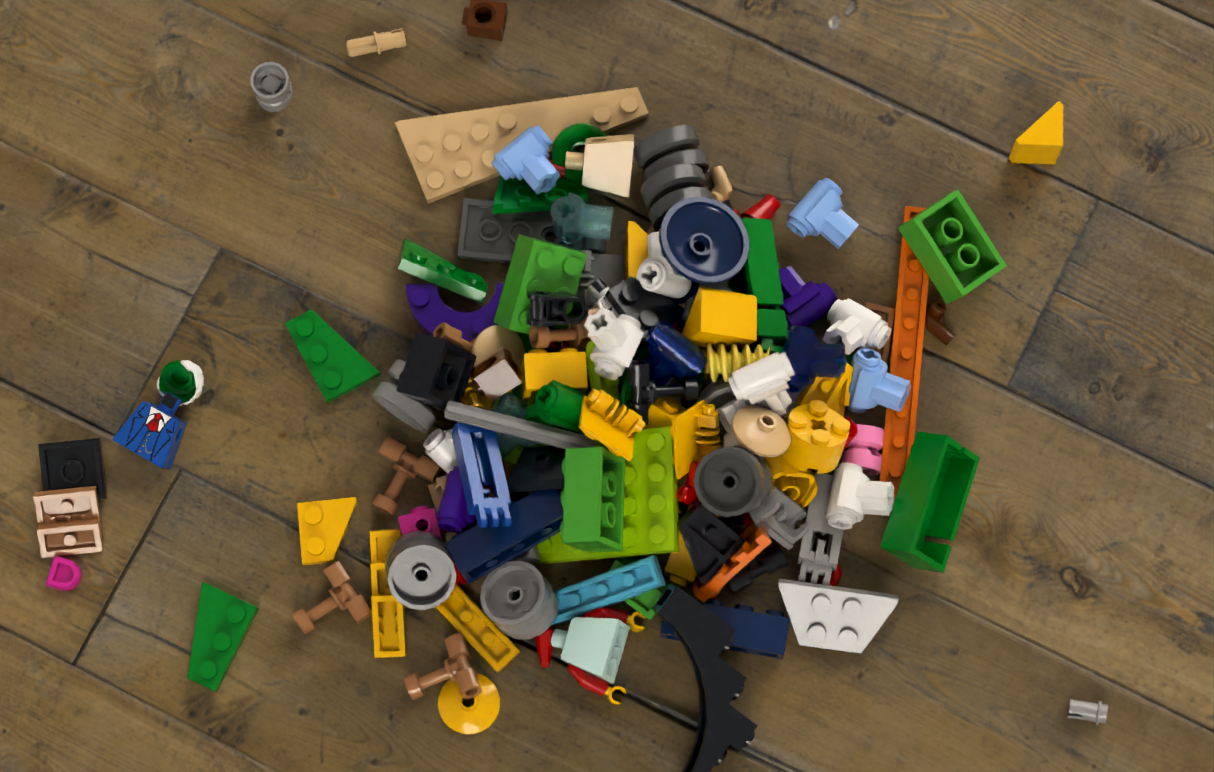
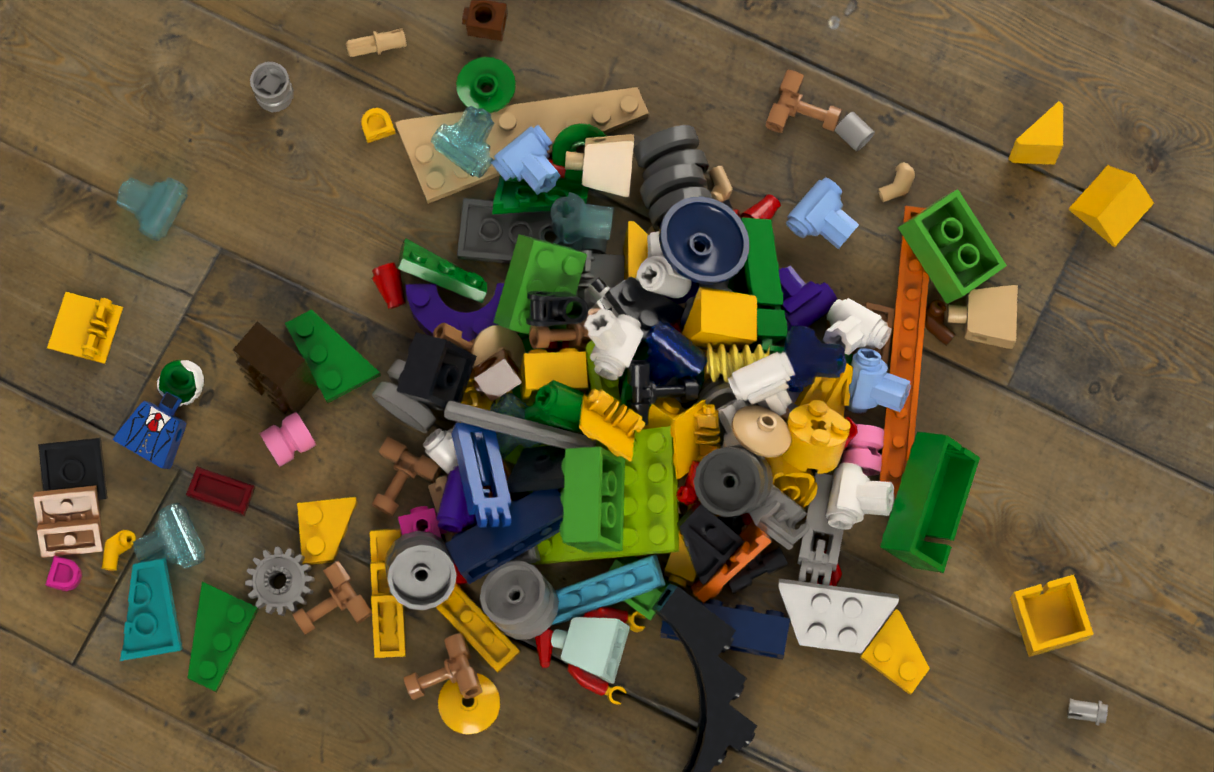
(85, 327): none -> yellow hinge
(116, 546): none -> yellow arm
(151, 613): none -> teal wing
(154, 205): none -> clear light blue piece
(173, 539): none -> clear light blue piece
(220, 491): none -> dark red tile
(275, 369): none -> dark brown brick
(287, 439): none -> bright pink wheel
(296, 583): none -> light grey gear
(376, 124): none -> yellow tile
(389, 283): none -> red cone
(465, 141): none -> clear light blue piece
(481, 73): none -> green dish
(791, 103): none -> medium nougat bar
(854, 131): none -> light grey beam
(897, 654): none -> yellow wing
(901, 185): none -> tan arm
(988, 315): none -> tan torso
(1053, 617): none -> yellow piece
(1112, 204): none -> yellow slope

